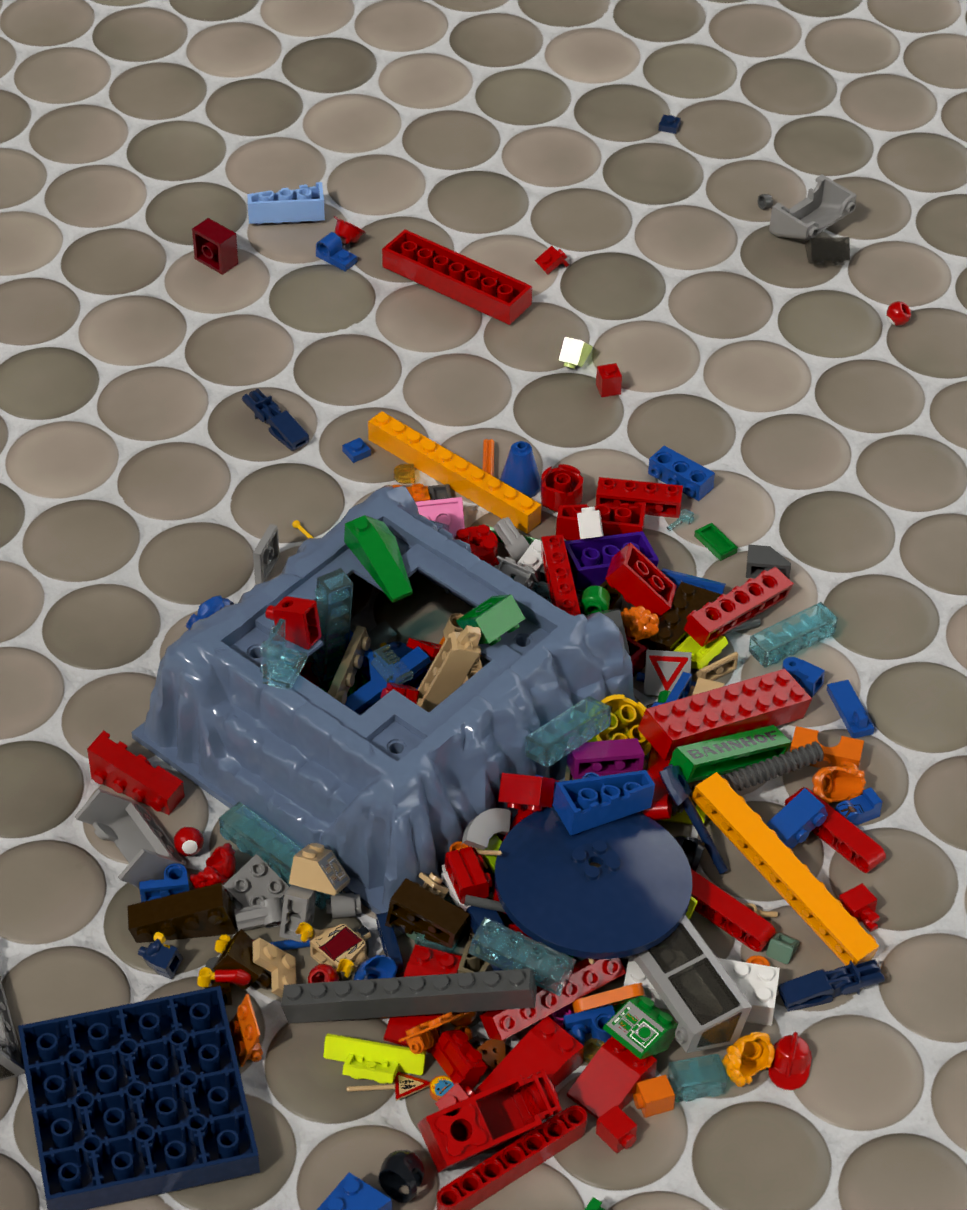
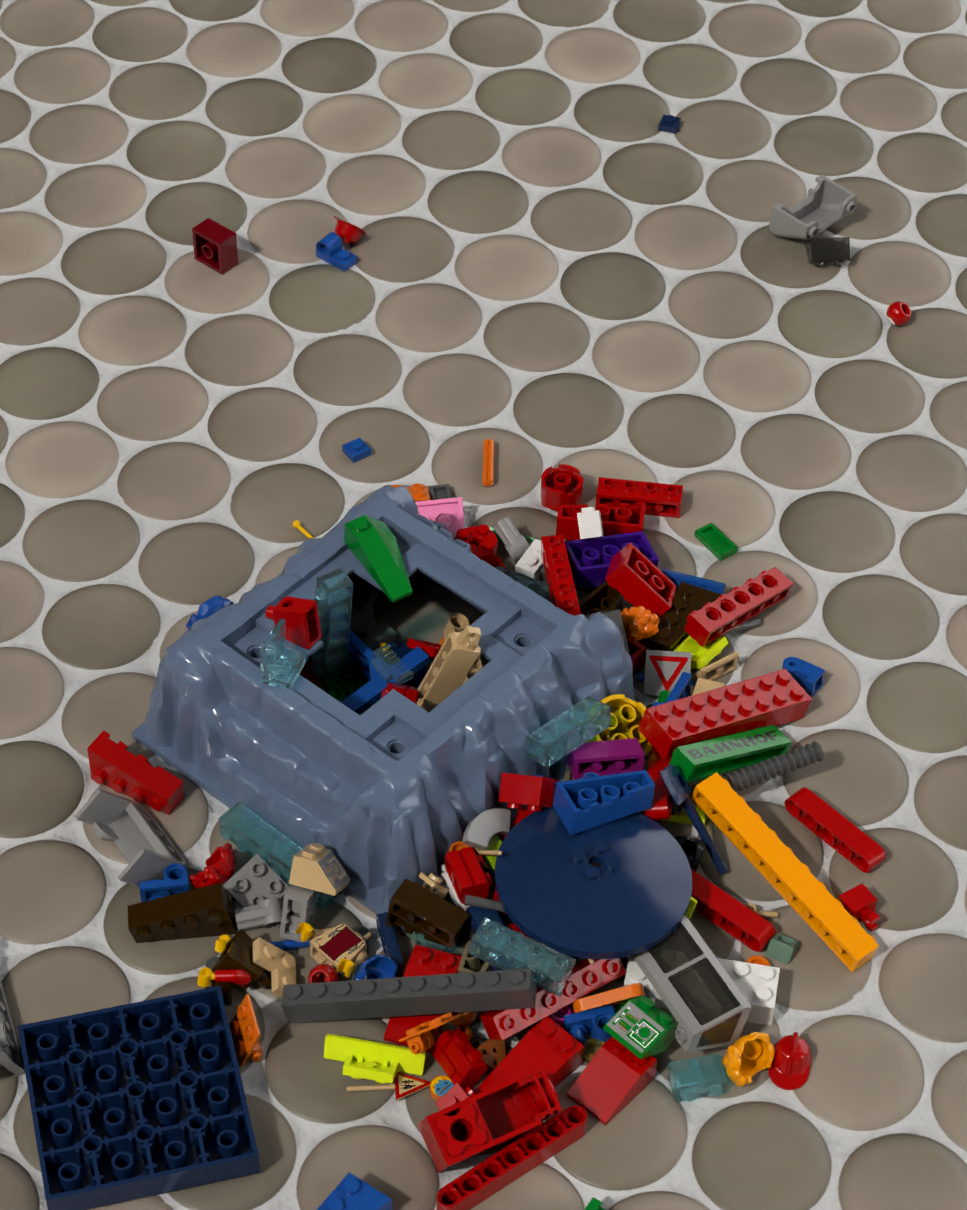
(160, 957): dark blue piece -> none
(188, 841): red piece -> none
(266, 554): light grey tile -> none
(282, 424): dark blue arm -> none
(287, 205): light blue wedge -> none
(343, 905): light grey brick -> none
(350, 664): dark tan plate -> none
(400, 1170): black helmet -> none
(404, 473): clear yellow tile -> none
(453, 470): light orange brick -> none
(457, 276): red brick -> none
(494, 618): green slope -> none
(521, 470): blue cone -> none
(523, 575): light grey hinge -> none
(551, 259): red bracket -> none
(574, 352): slope -> none
(594, 600): green head -> none
(608, 380): red brick -> none
(616, 1129): red brick -> none
(654, 1096): orange brick -> none
(679, 470): blue brick -> none
(685, 516): clear light blue hand -> none
(765, 201): dark grey hinge -> none
(765, 558): dark grey slope -> none
(792, 634): clear light blue brick -> none
(798, 818): blue brick -> none
(823, 985): dark blue arm -> none
(838, 783): orange hair -> none
(846, 752): orange arch -> none
(850, 709): blue hinge -> none
(861, 808): blue leg -> none

